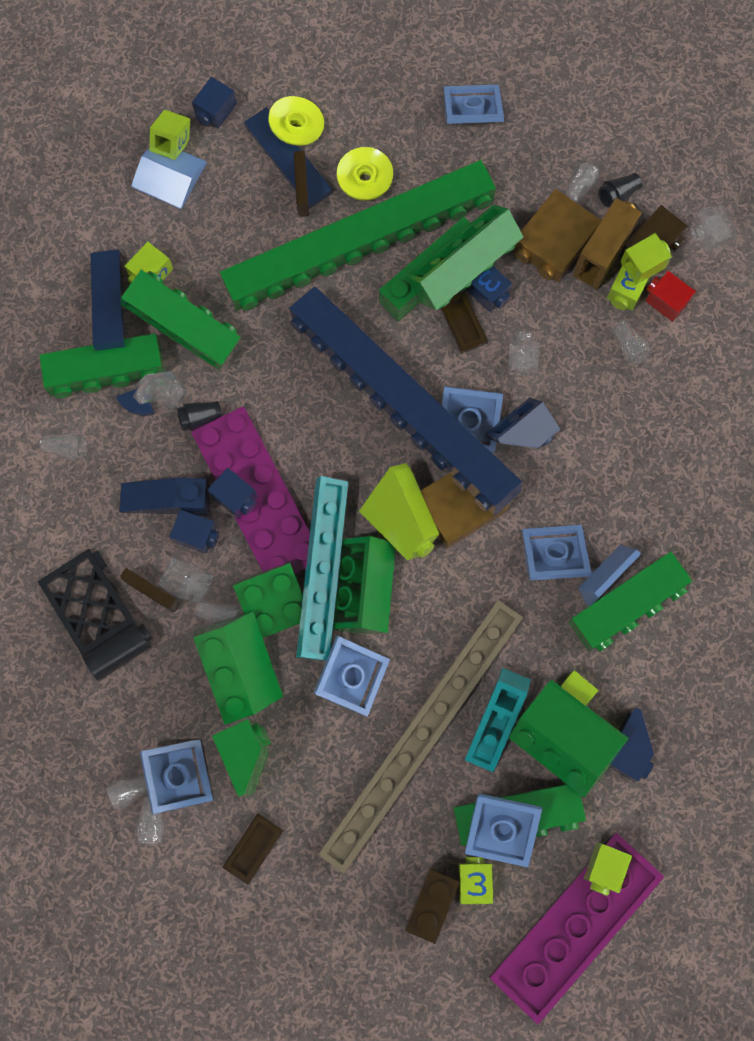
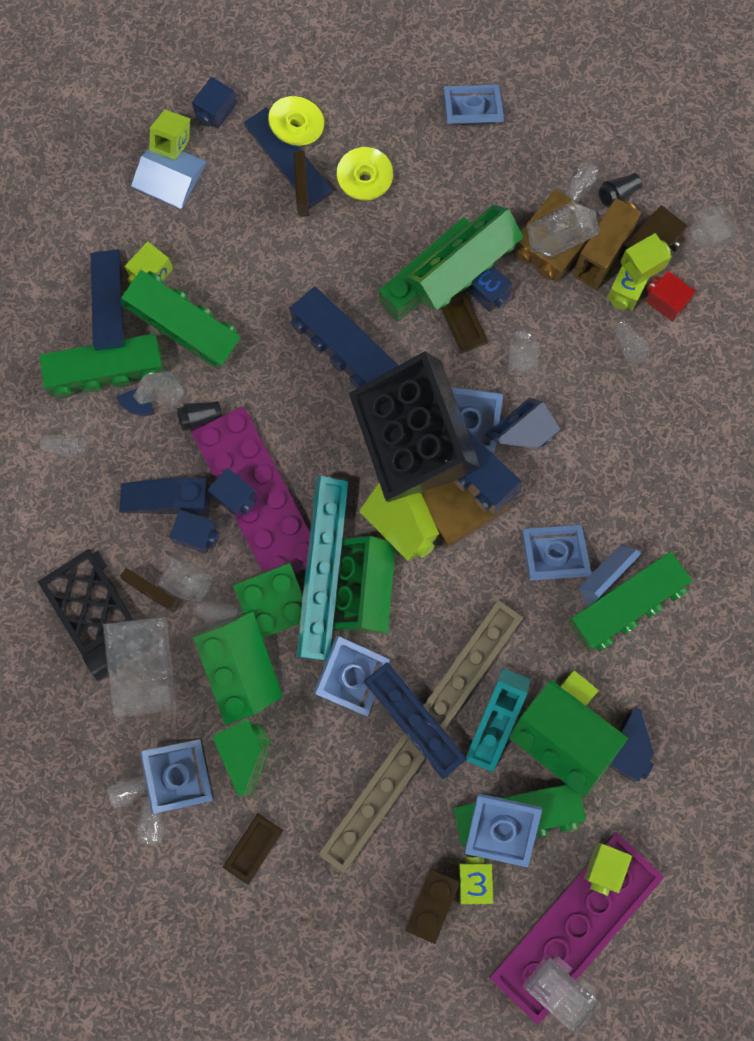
(139, 668): none -> clear slope
(358, 235): green brick -> none
(414, 428): none -> black slope
(415, 720): none -> dark blue tile
(561, 994): none -> clear brick
(562, 229): none -> clear brick

